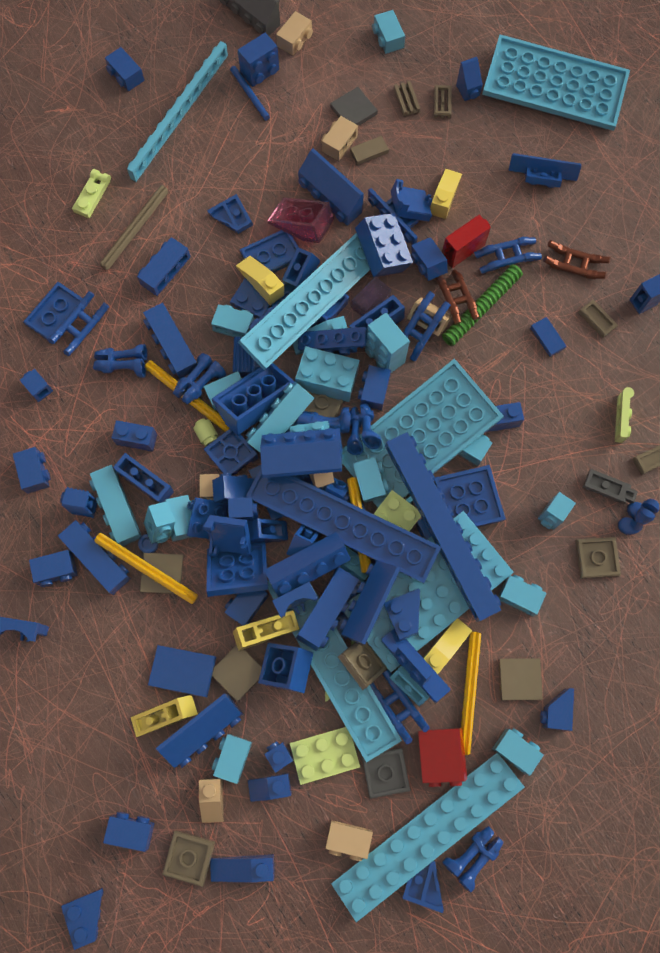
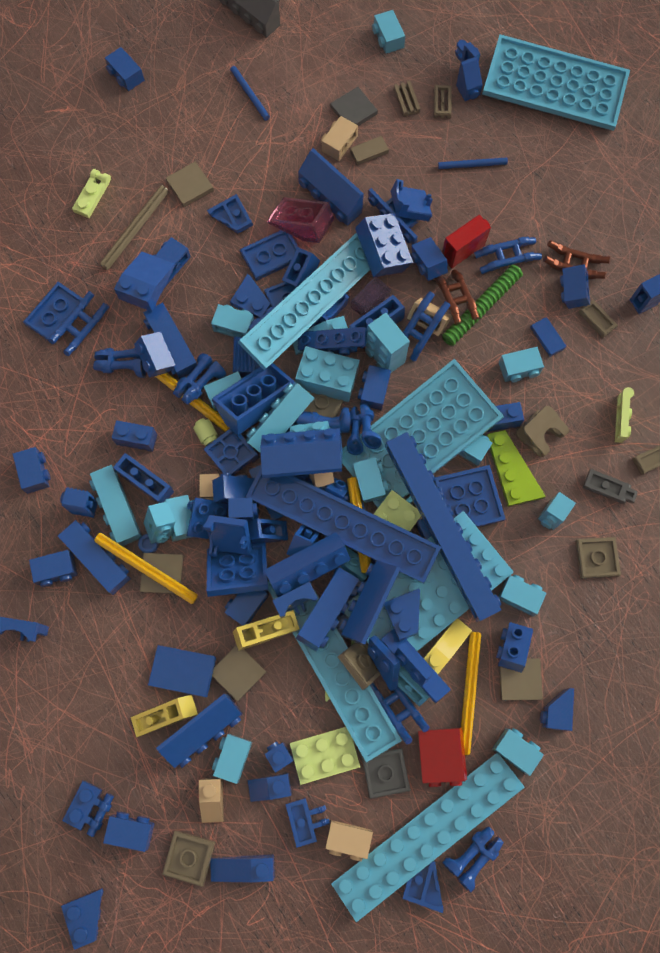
(36, 385): blue brick -> none
(82, 806): none -> blue plate
(144, 281): none -> blue slope
(154, 354): none -> brick
(177, 112): medium azure plate -> none
(189, 184): none -> dark tan tile
(258, 59): blue brick -> none
(262, 279): light yellow slope -> none
(286, 667): blue brick -> none
(294, 33): tan brick -> none
(302, 823): none -> blue hinge
(385, 661): none -> blue wing
(445, 193): light yellow slope -> none
(466, 51): none -> blue hinge
(472, 163): none -> blue bar
(513, 473): none -> lime wing
(515, 647): none -> blue brick
(521, 364): none -> medium azure brick
(534, 429): none -> dark tan piece
(544, 170): blue bracket -> none
(575, 286): none -> blue brick
(641, 513): blue piece -> none

